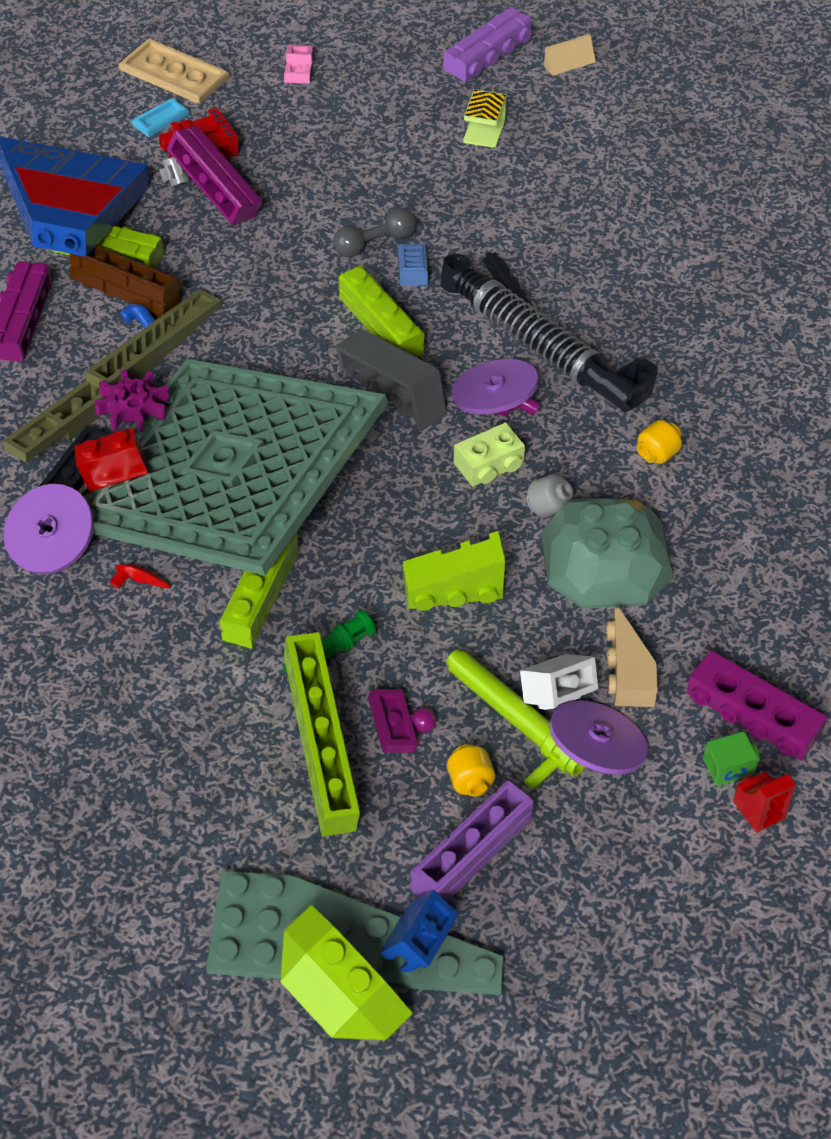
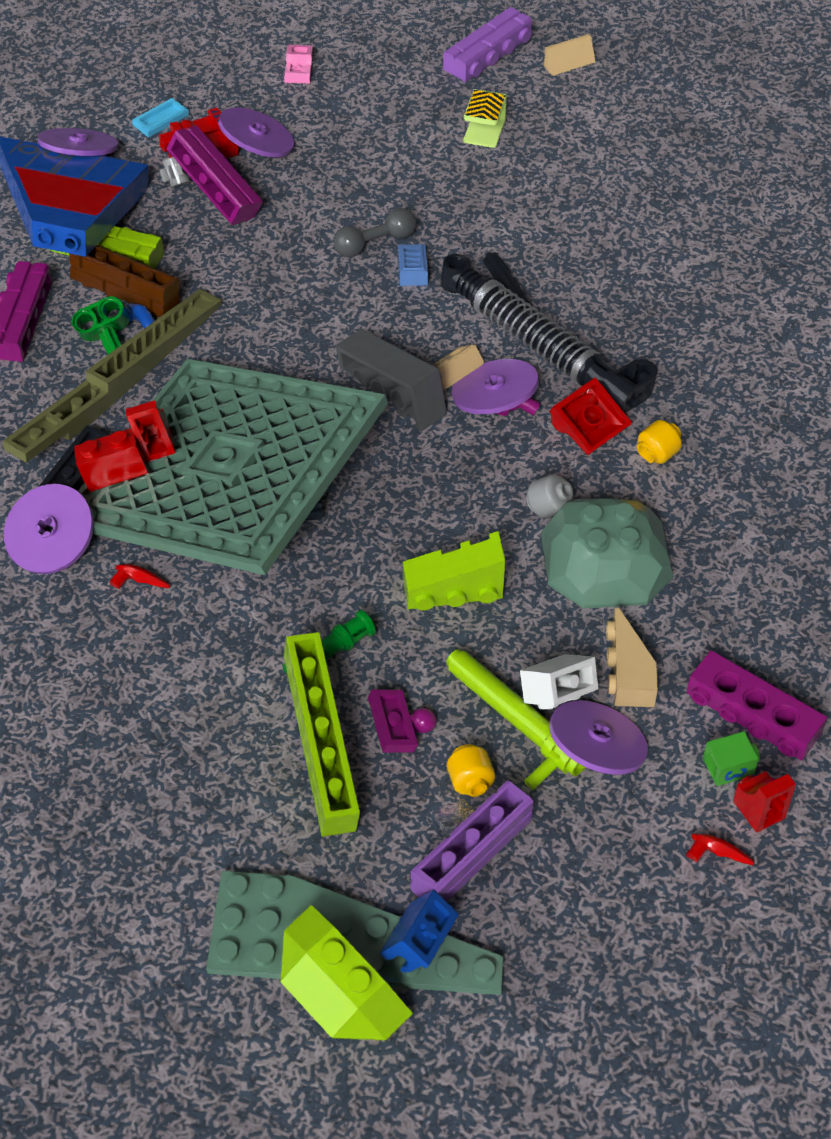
(77, 141): none -> medium lavender piece
(103, 326): none -> green beam
(132, 400): magenta gear -> none
(151, 430): none -> red arch
(174, 71): tan tile -> none
(255, 598): lime brick -> none
(256, 132): none -> medium lavender piece
(379, 311): lime brick -> none
(451, 816): none -> clear slope
(458, 364): none -> tan slope
(489, 454): yellowish green brick -> none
(589, 416): none -> red slope
(717, 846): none -> red bar

